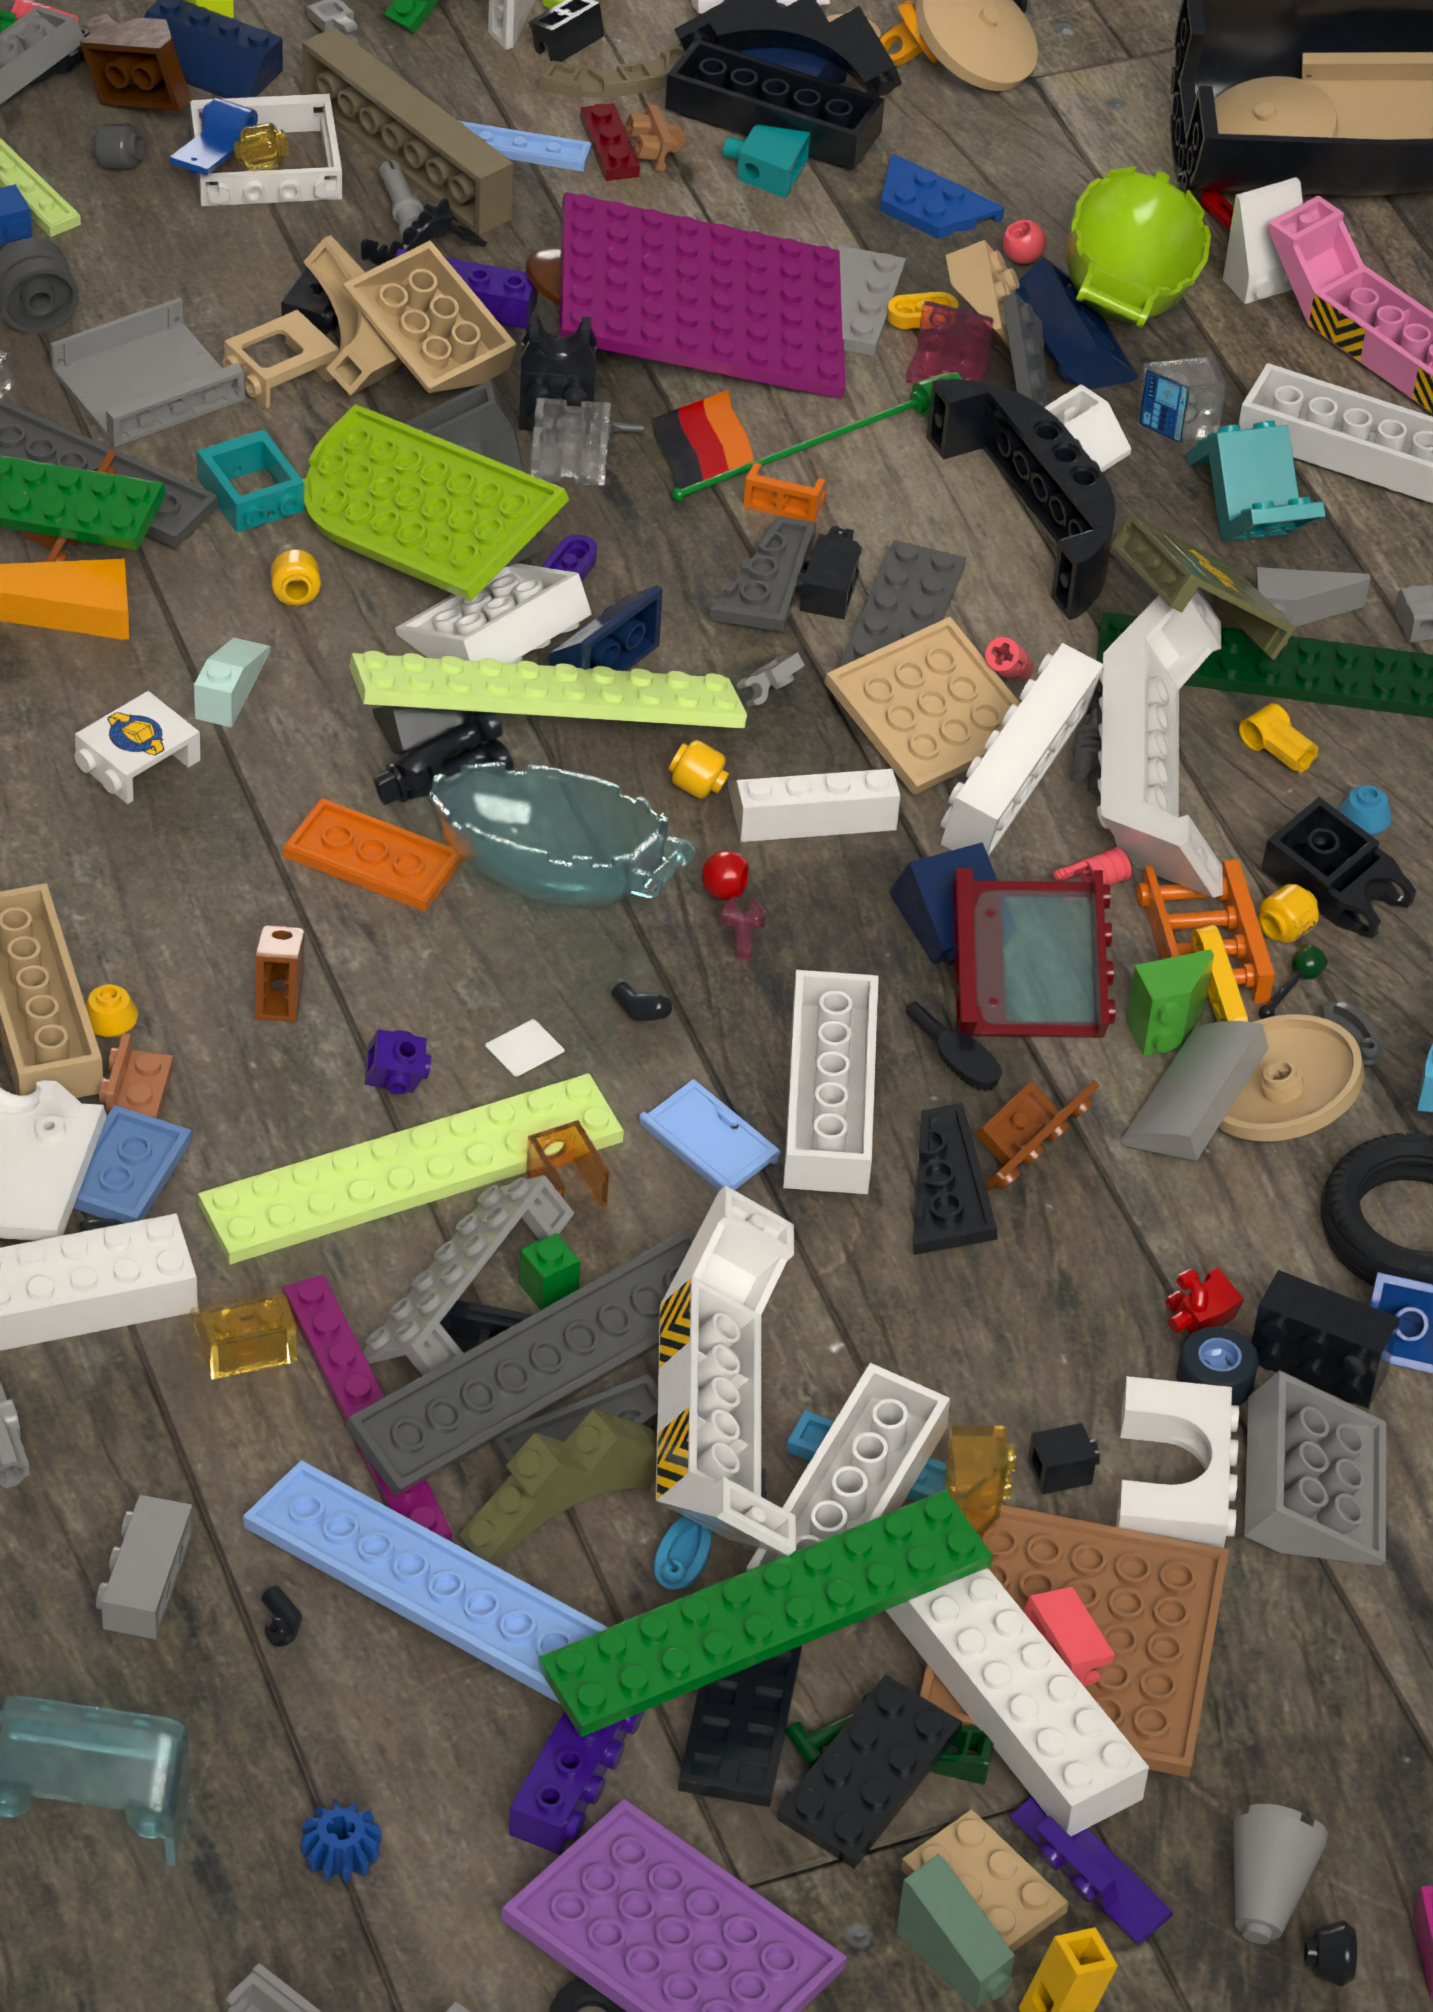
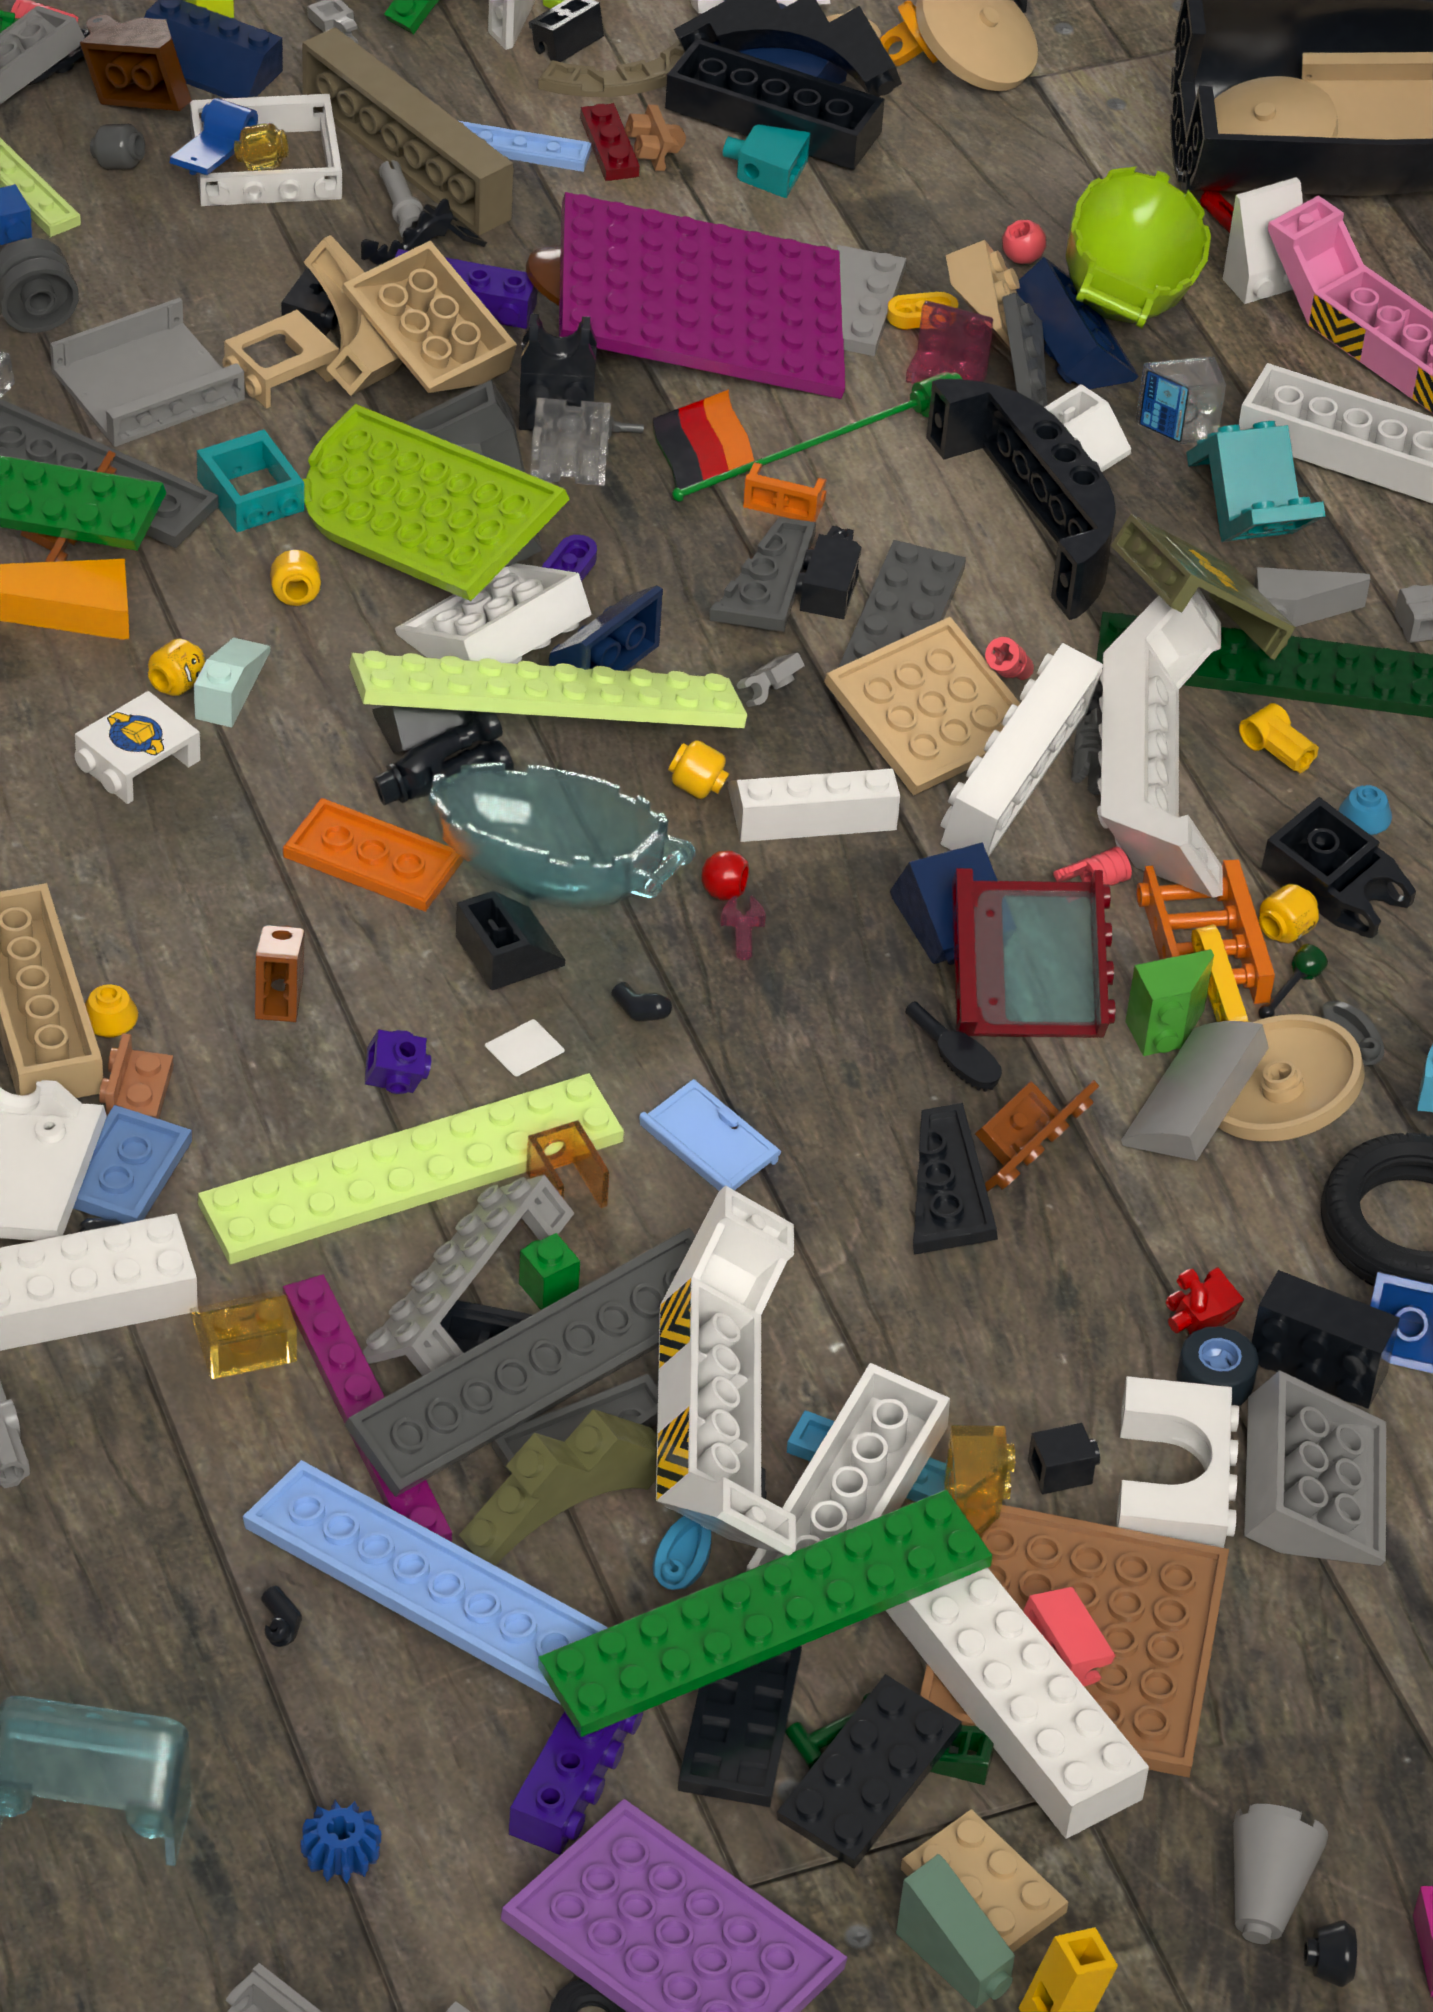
(145, 1566): light grey brick -> none
(175, 667): none -> yellow head
(504, 939): none -> black slope
(831, 1082): white brick -> none
(932, 201): blue wing -> none
(1094, 1873): dark purple bracket -> none

